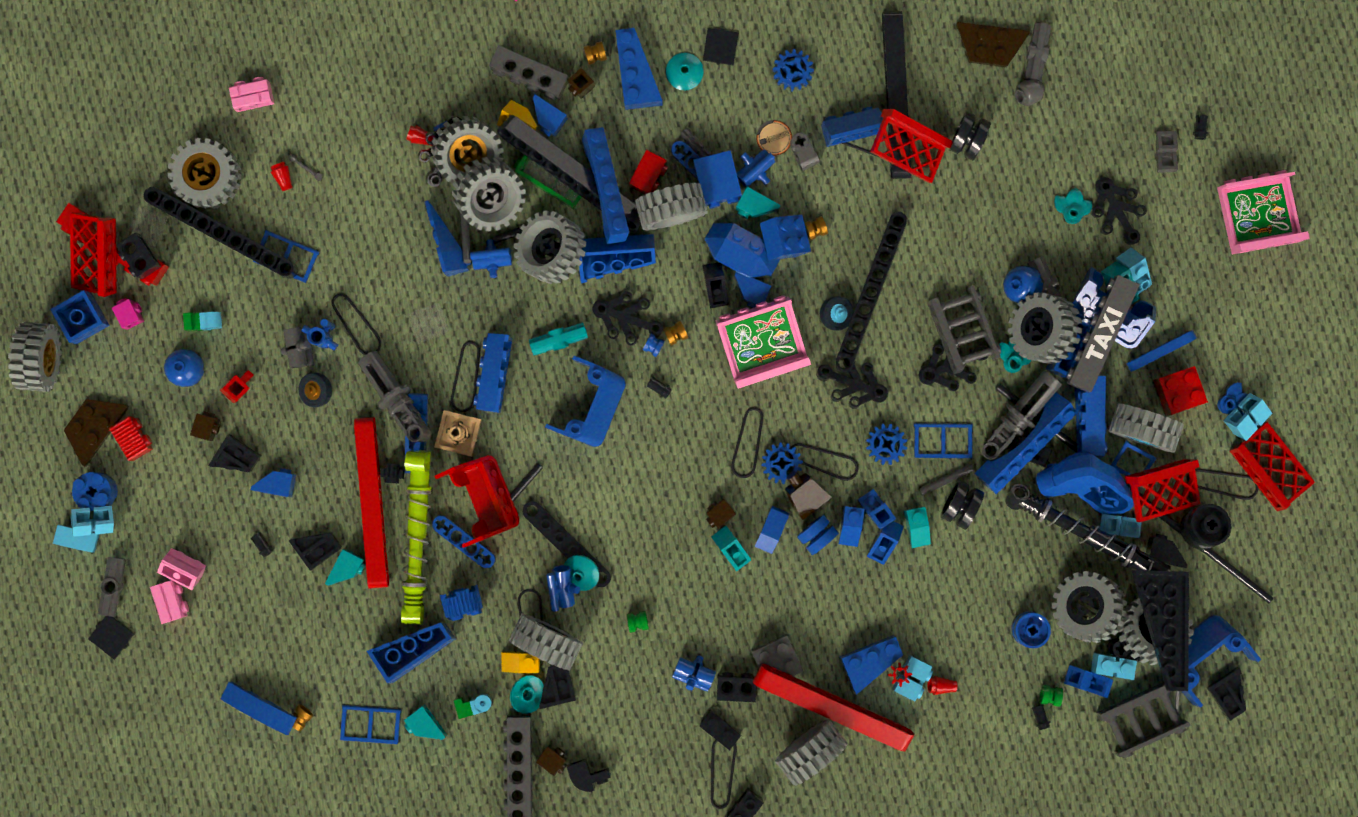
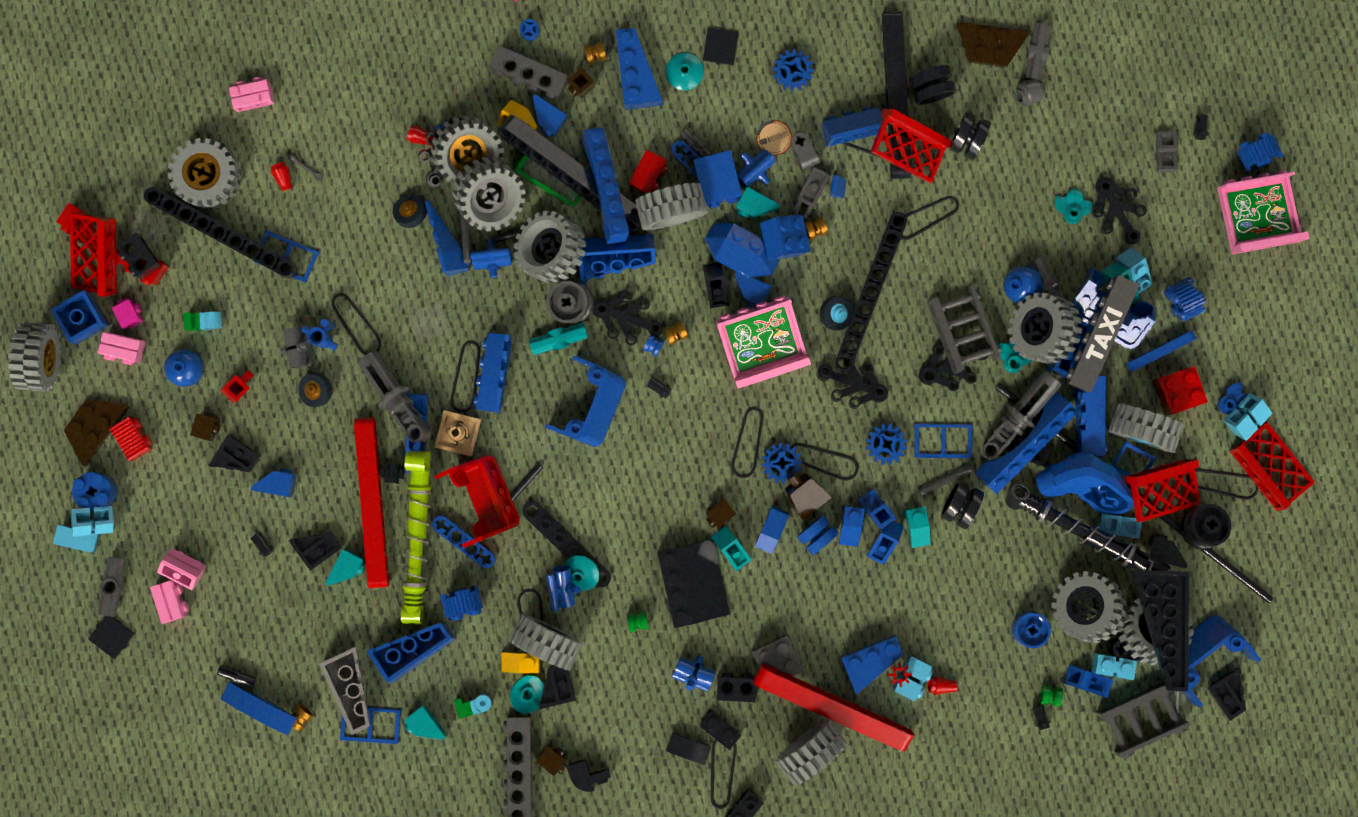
(121, 347): none -> bright pink brick
(236, 676): none -> black axle
(347, 686): none -> light grey wedge
(409, 211): none -> black wheel
(527, 26): none -> blue wheel
(559, 298): none -> dark grey wheel
(688, 748): none -> black slope
(693, 583): none -> black slope
(811, 191): none -> dark grey hinge
(838, 187): none -> blue slope
(931, 225): none -> black piece
(933, 85): none -> black wheel
(1185, 299): none -> blue brick
(1260, 152): none -> blue brick

